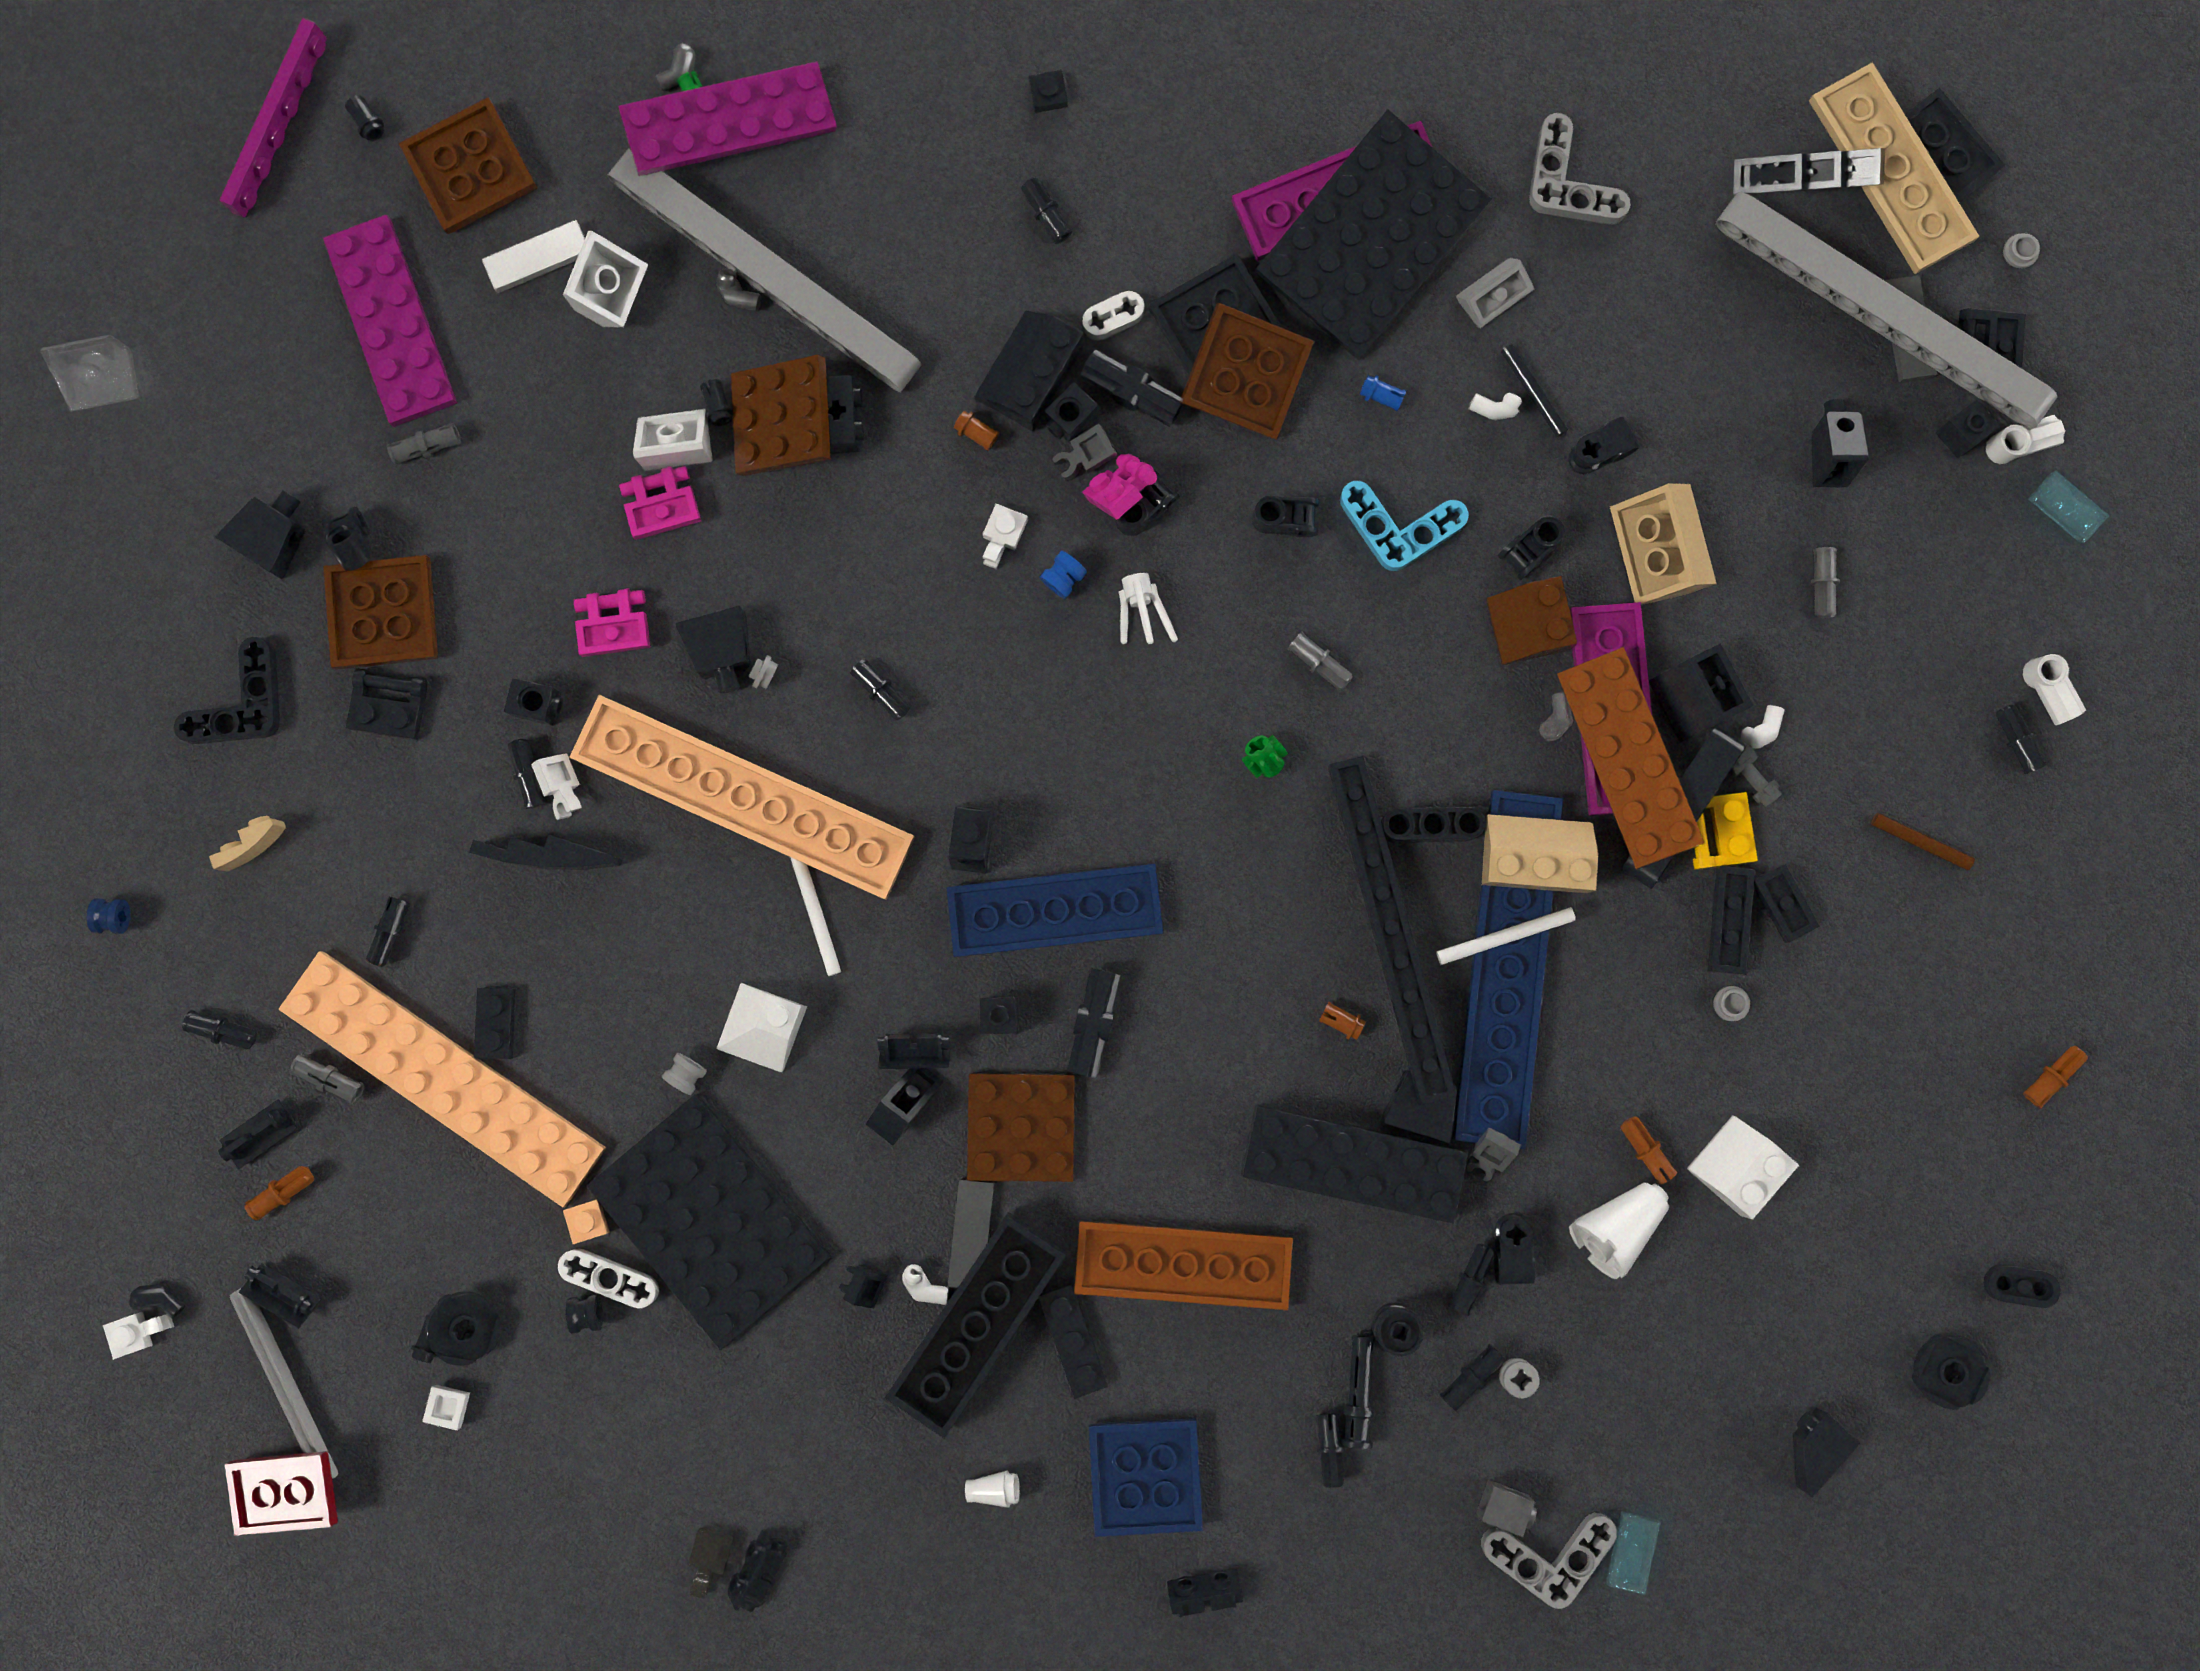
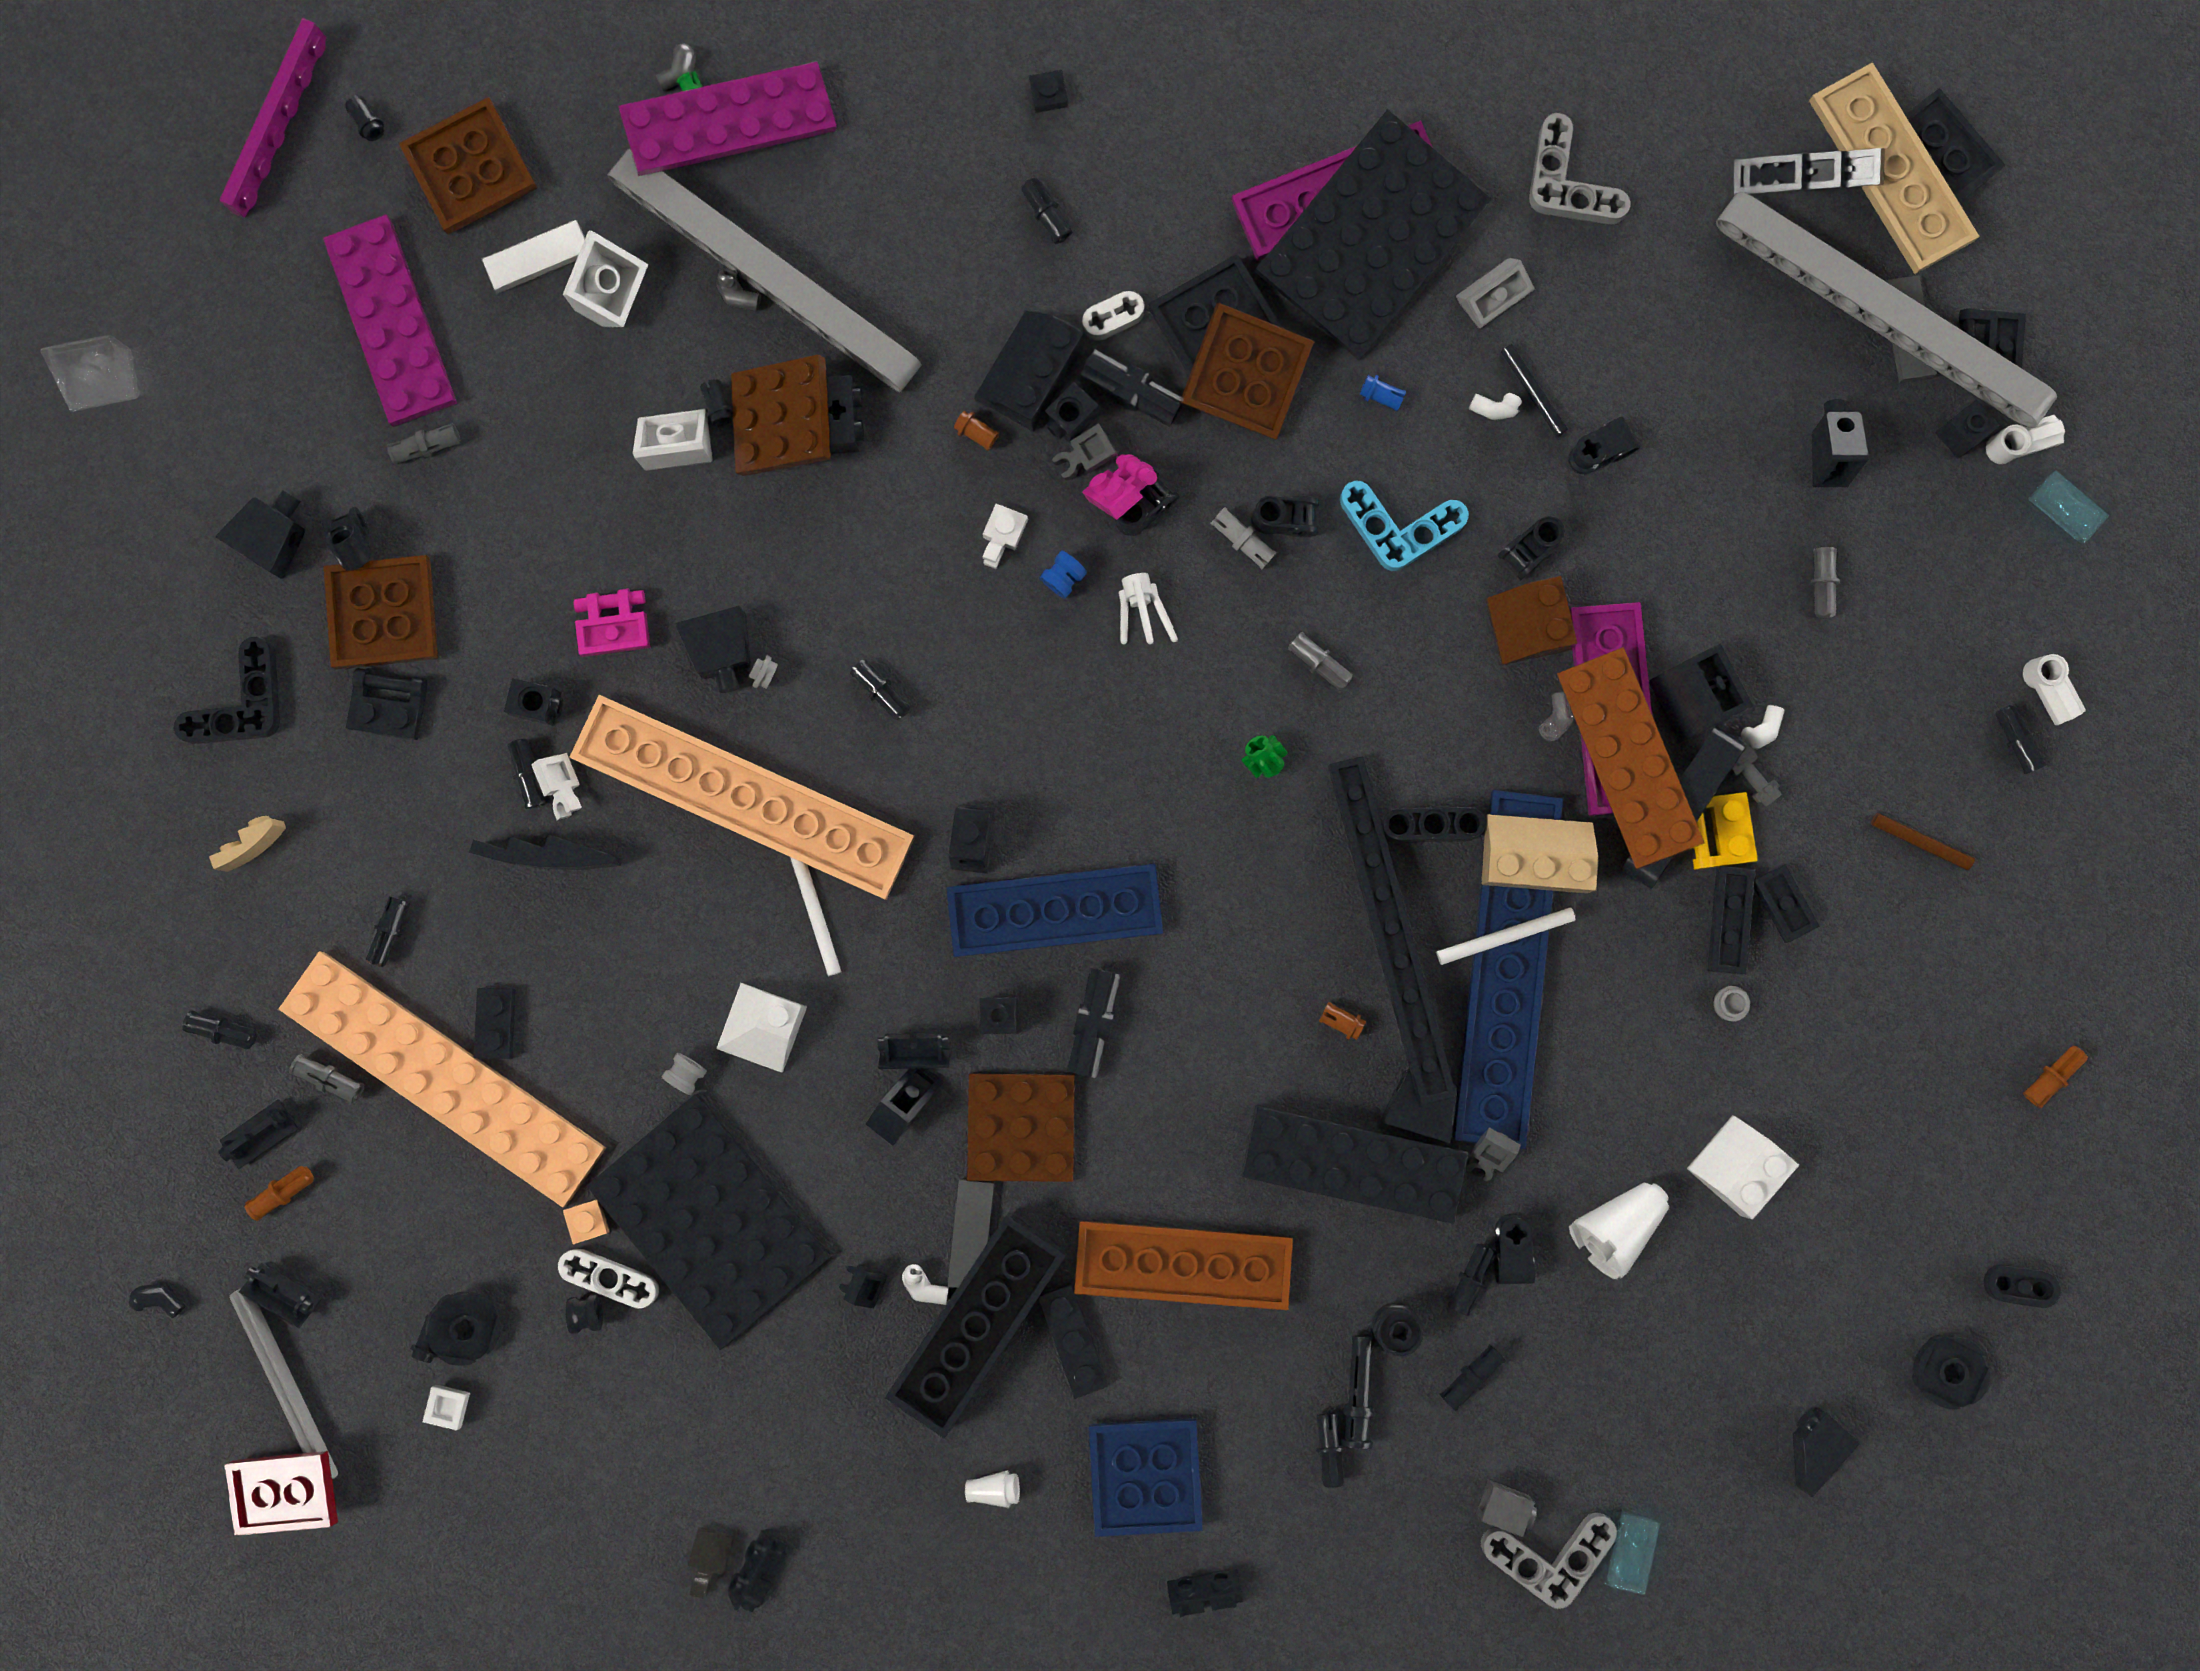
(108, 916): dark blue wheel -> none
(134, 1333): white plate -> none
(662, 511): dark pink plate -> none
(1243, 538): none -> light grey pin
(1512, 1377): light grey wheel -> none
(1647, 1149): dark orange axle -> none
(1663, 544): tan slope -> none
(2021, 250): light grey plate -> none

